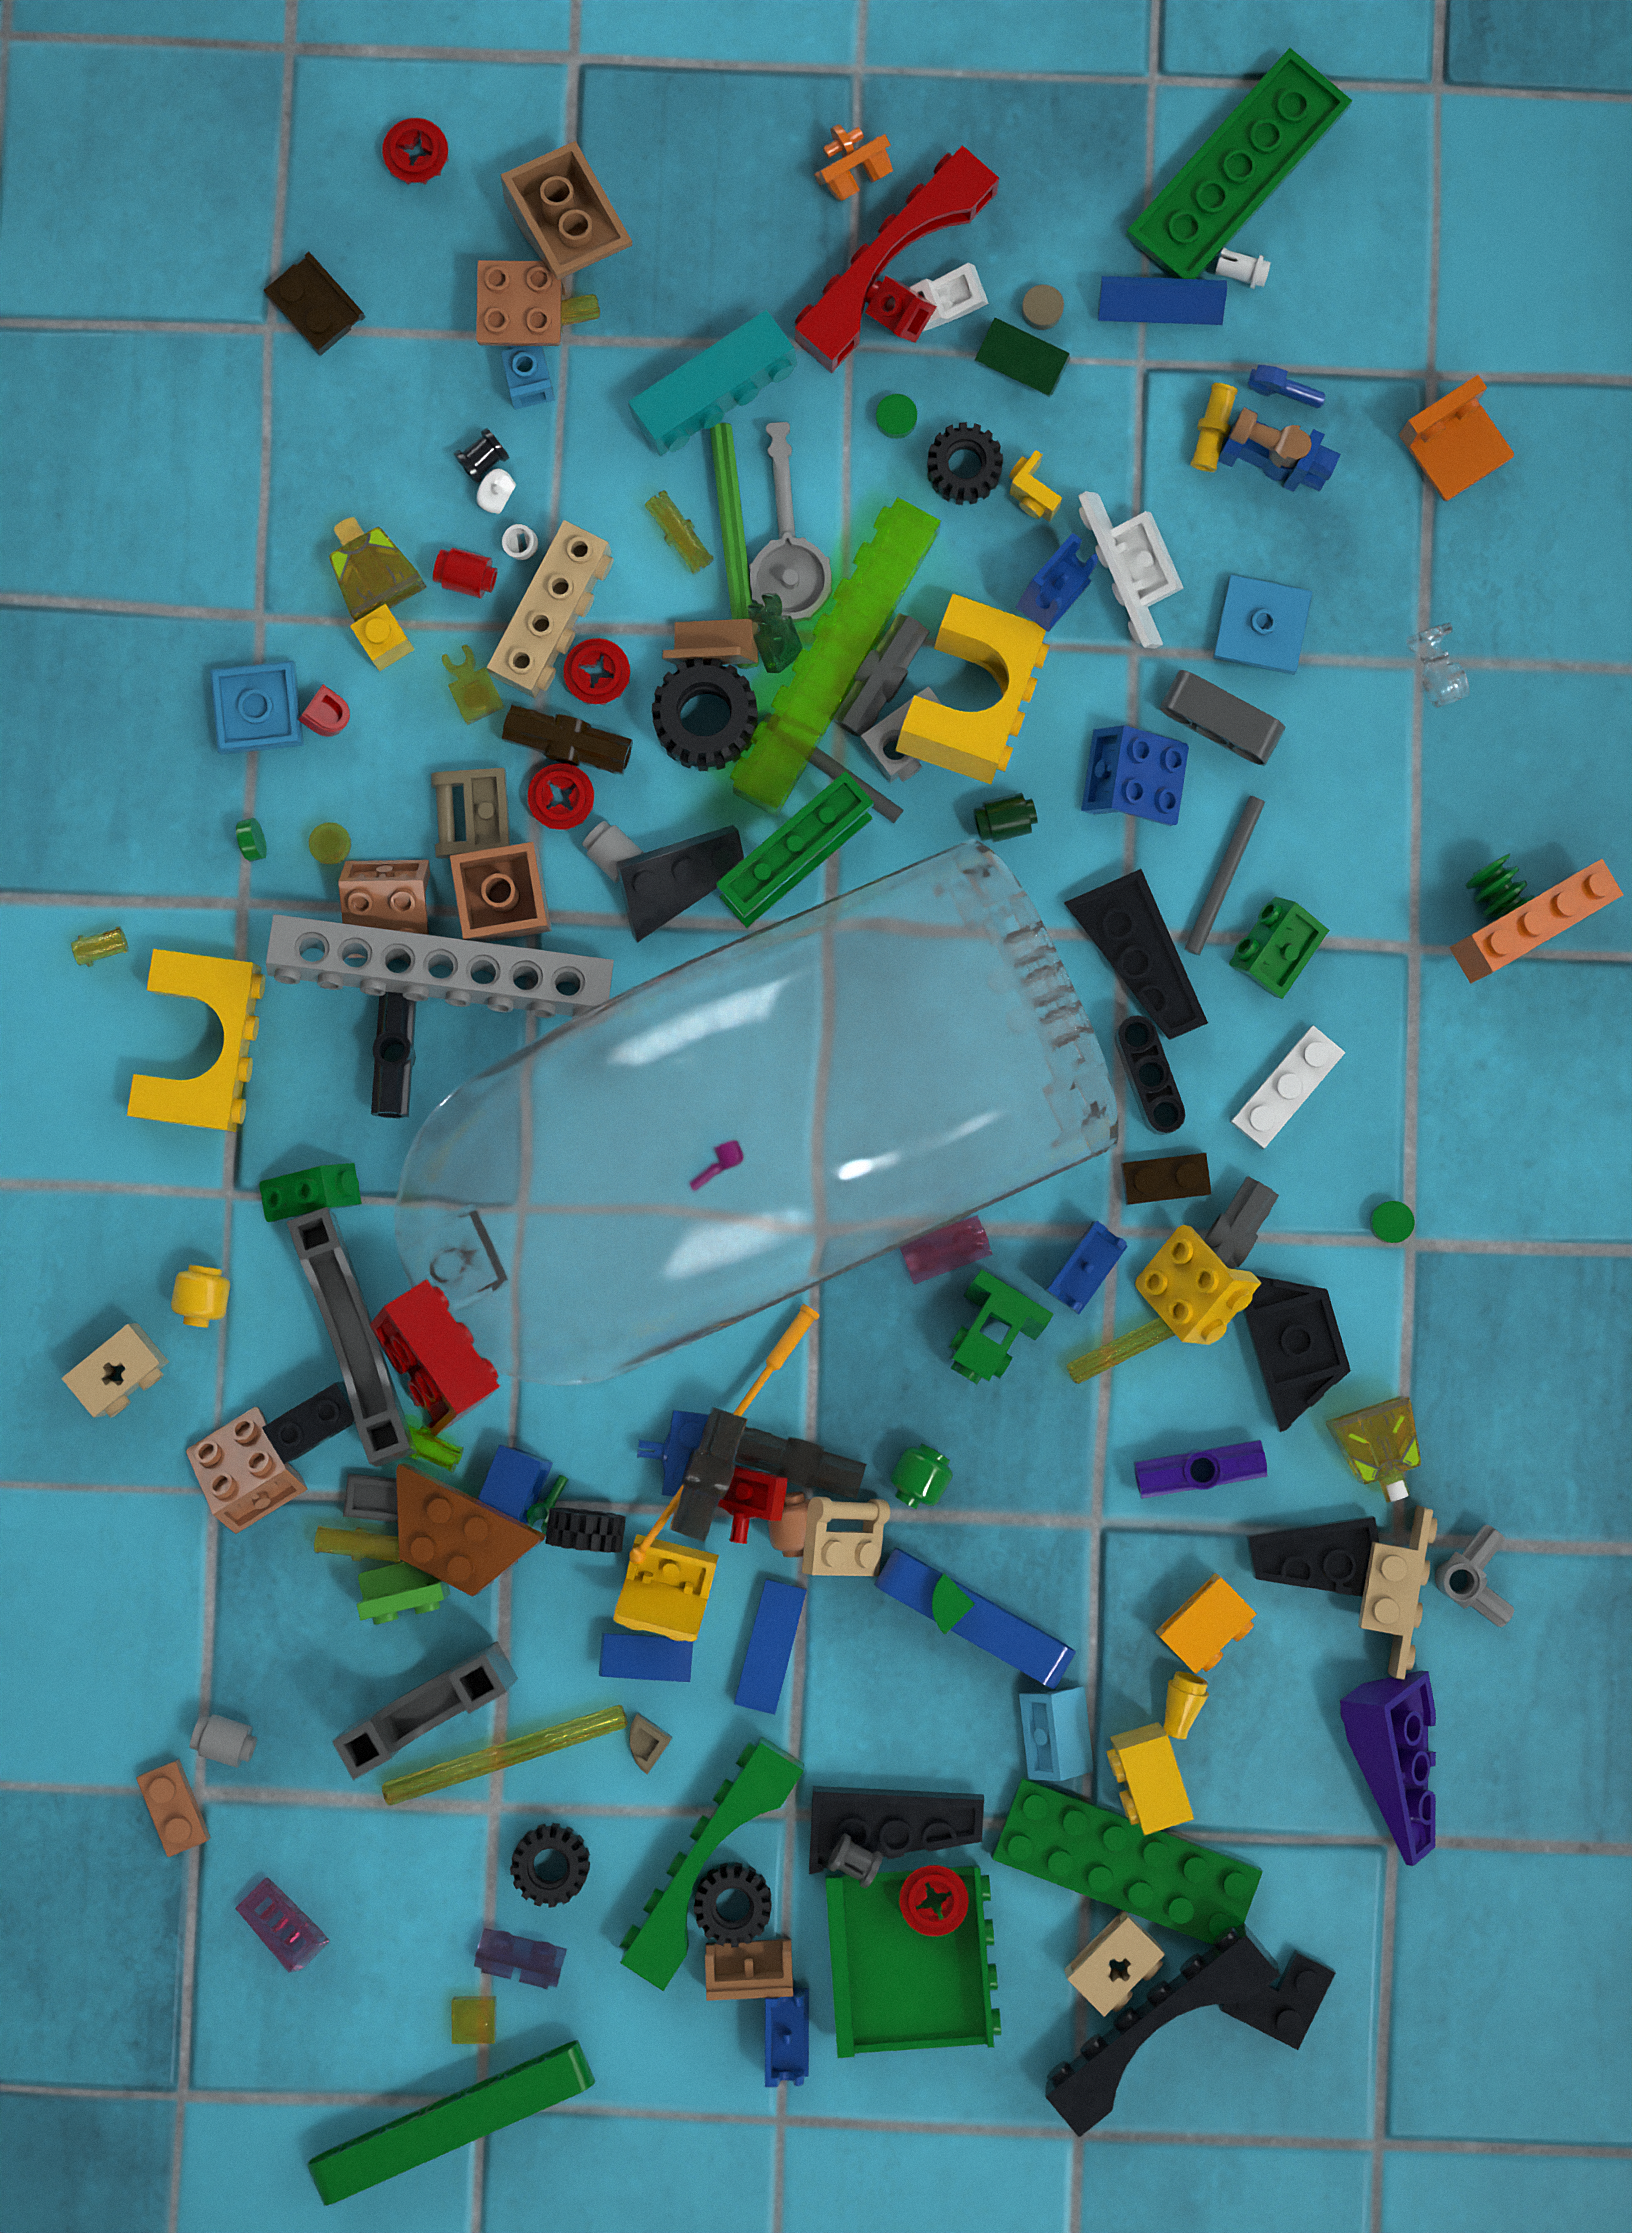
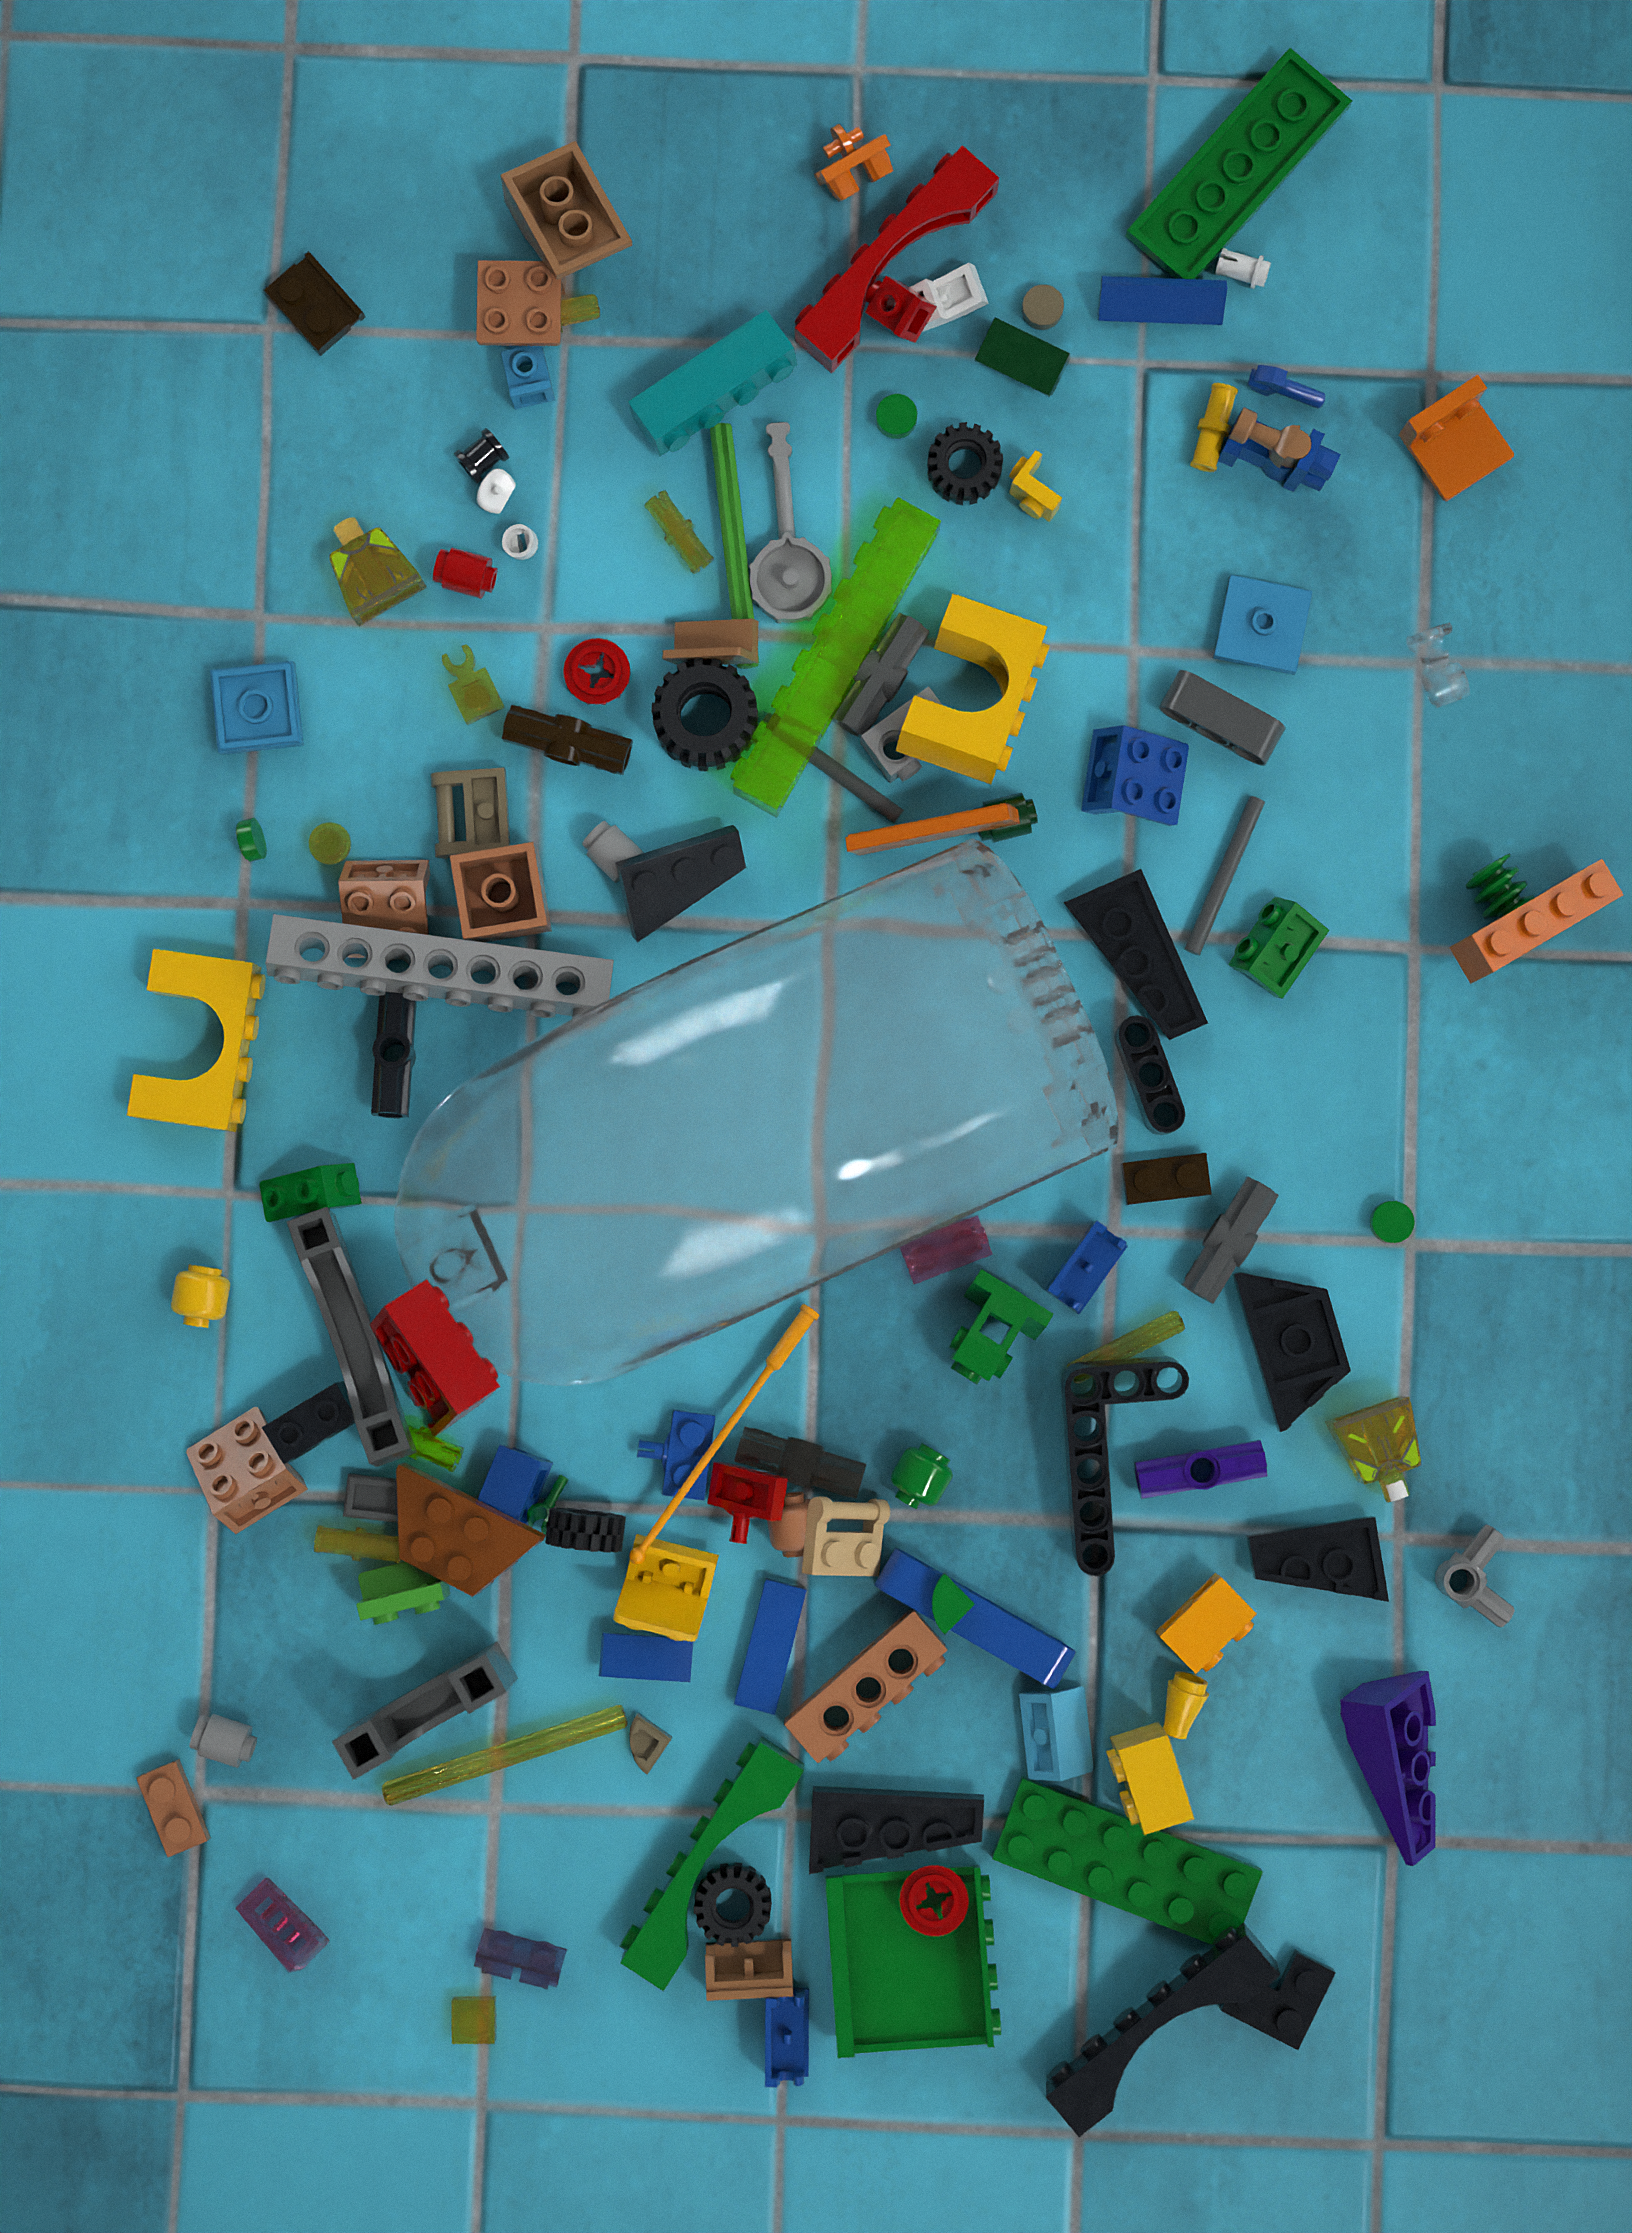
(92, 1377): tan brick -> none
(99, 946): clear yellow pin -> none
(326, 713): red tile -> none
(382, 637): yellow brick -> none
(405, 136): red gear -> none
(450, 2122): green beam -> none
(546, 1891): black tyre -> none
(550, 609): tan brick -> none
(562, 777): red gear -> none
(708, 1474): clear smoke piece -> none
(728, 1155): magenta hand -> none
(777, 636): clear green plate -> none
(795, 849): green fence -> none
(829, 1741): none -> nougat brick
(855, 1861): dark grey bush -> none
(932, 829): none -> orange tile
(1057, 585): blue hinge -> none
(1095, 1444): none -> black beam
(1126, 1942): tan brick -> none
(1137, 563): white bracket -> none
(1194, 1288): yellow bracket -> none
(1287, 1087): white plate -> none
(1394, 1588): tan bracket -> none

